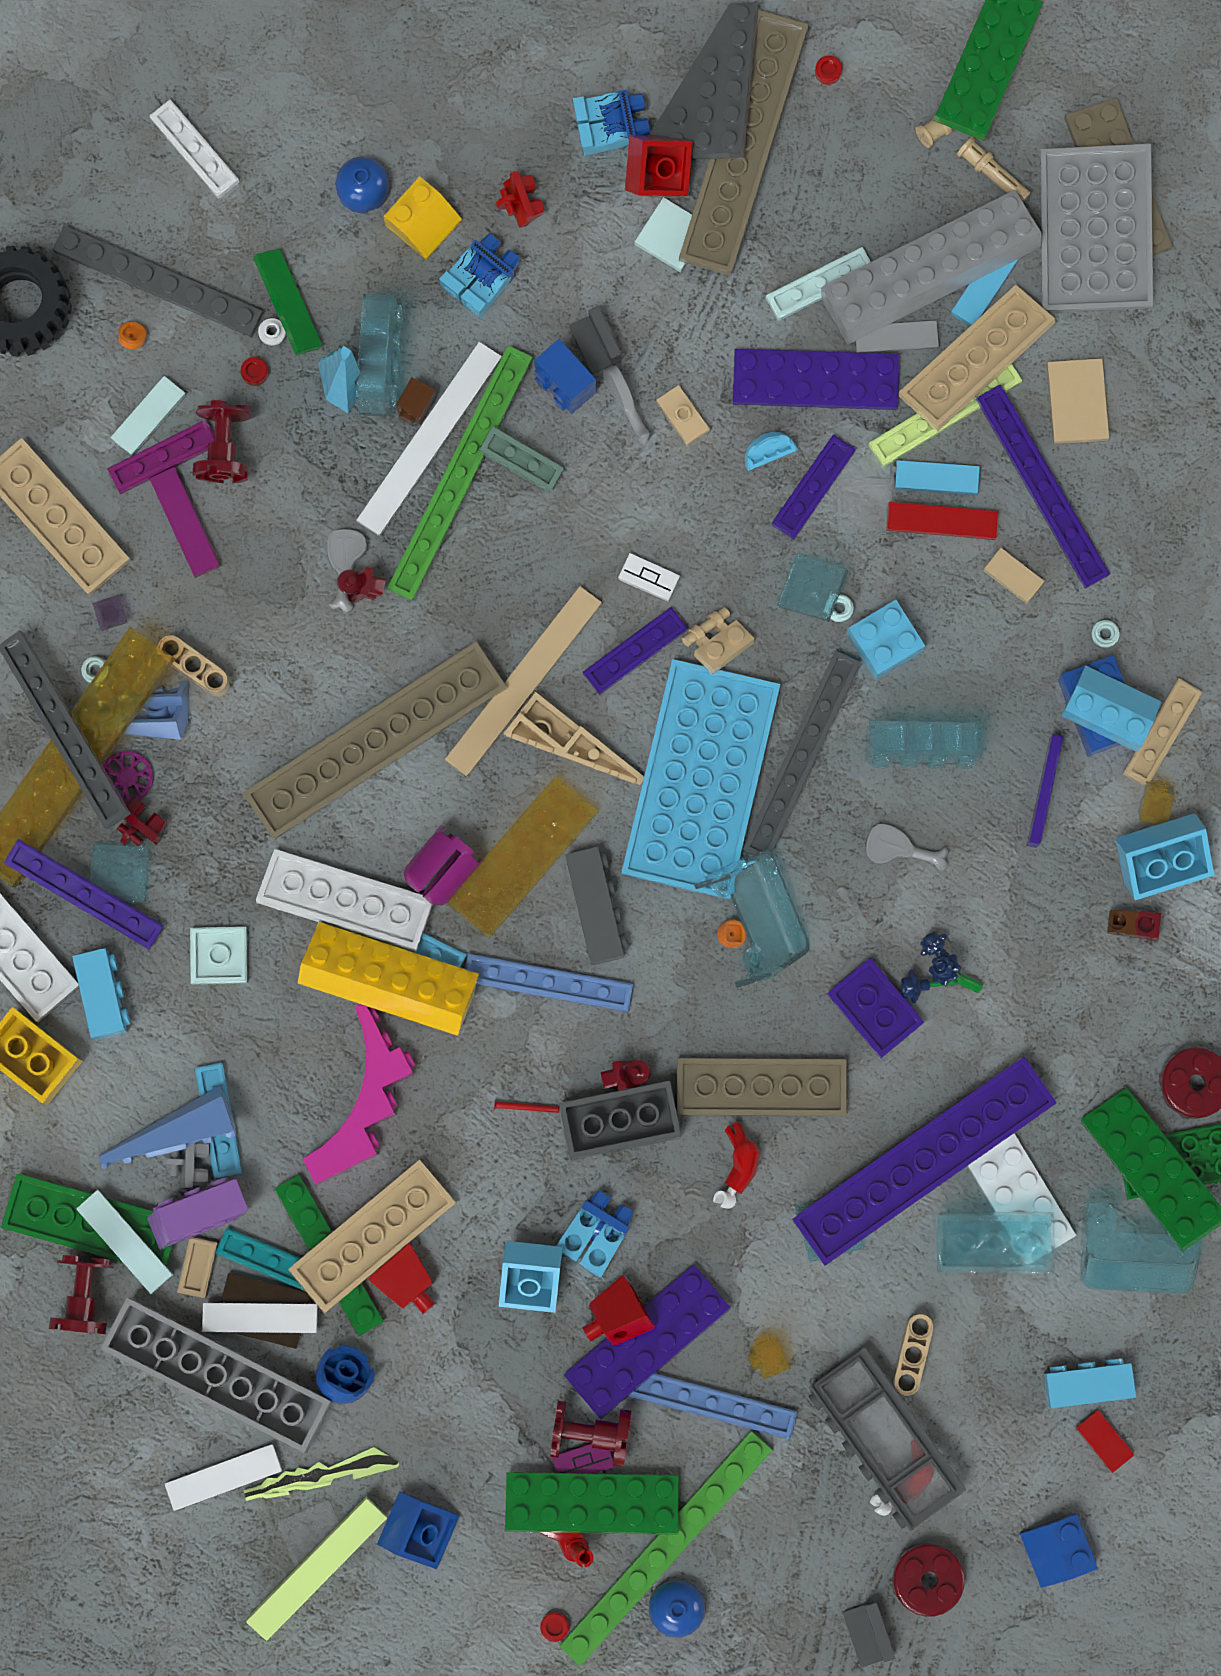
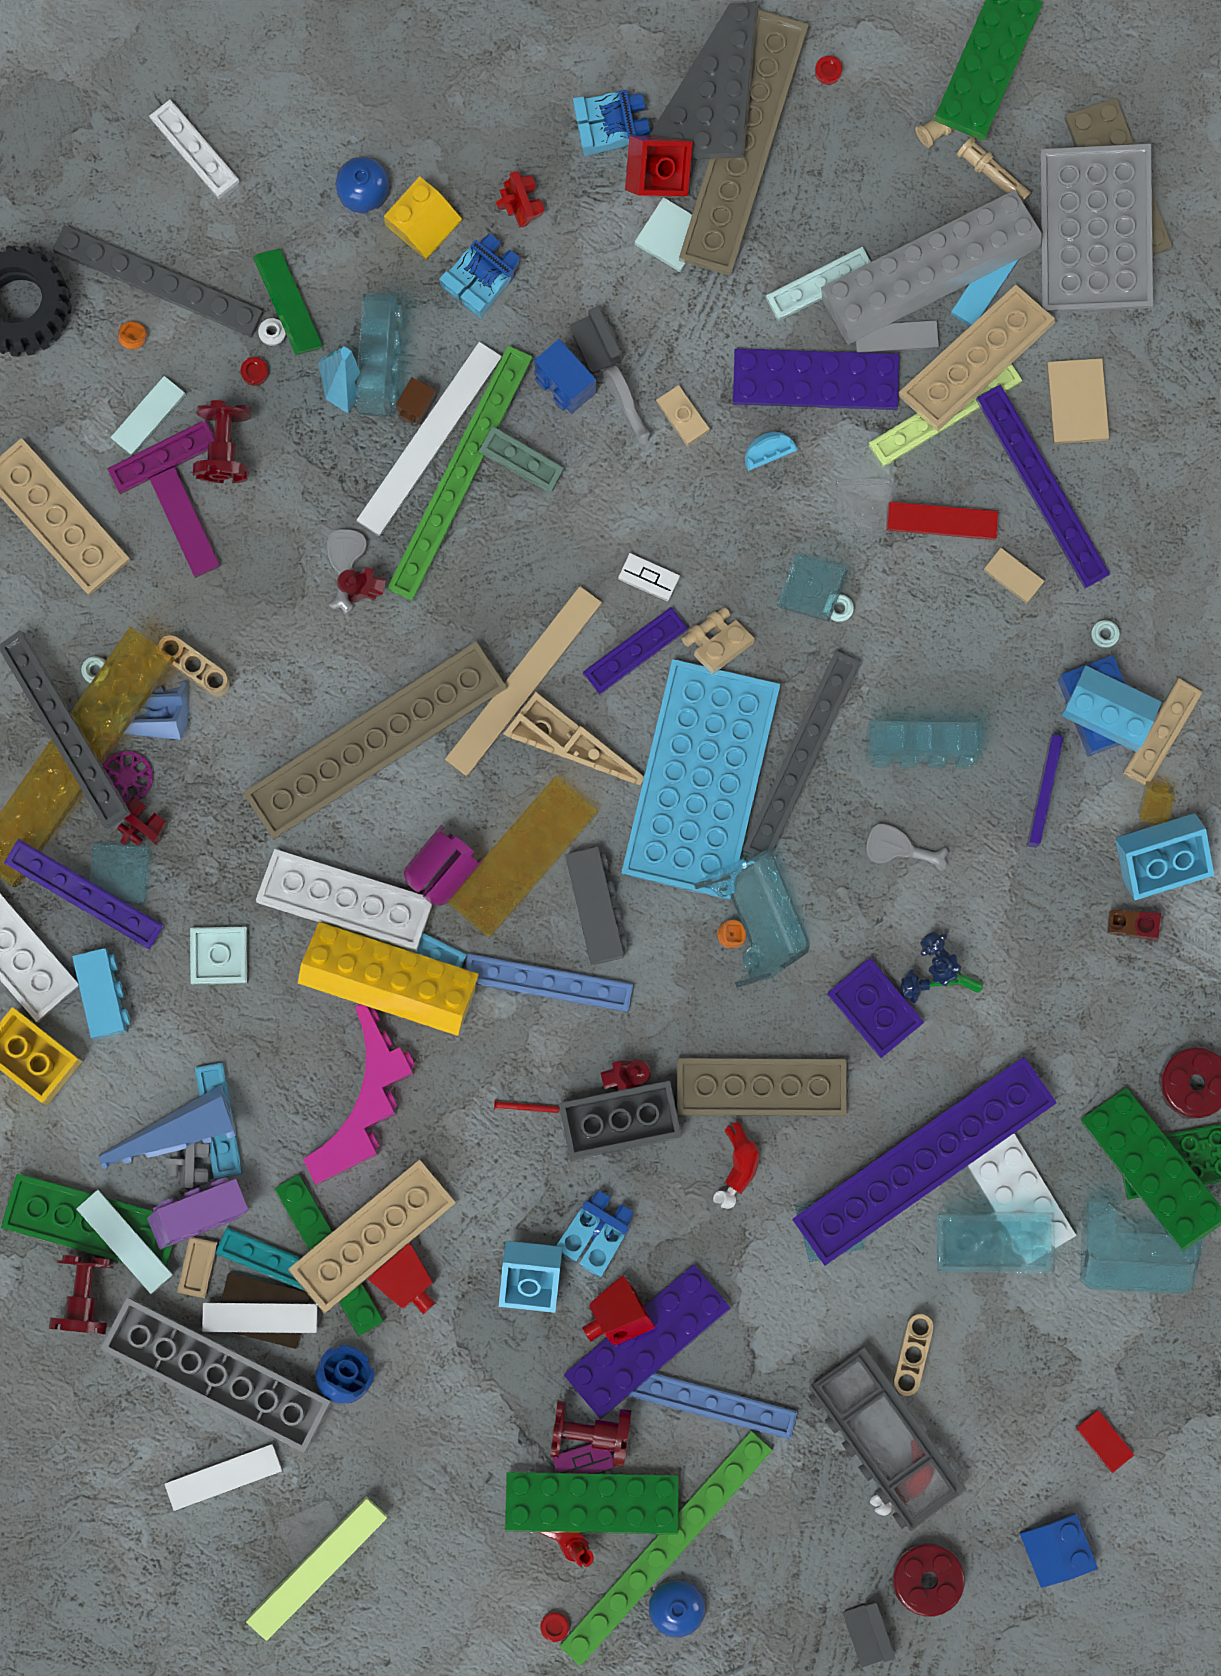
(110, 612): clear purple plate -> none
(319, 1475): yellowish green sword -> none
(417, 1530): blue slope -> none
(768, 1356): clear yellow brick -> none
(813, 487): dark purple tile -> none
(885, 639): medium azure brick -> none
(937, 477): medium azure tile -> none
(1089, 1384): medium azure brick -> none

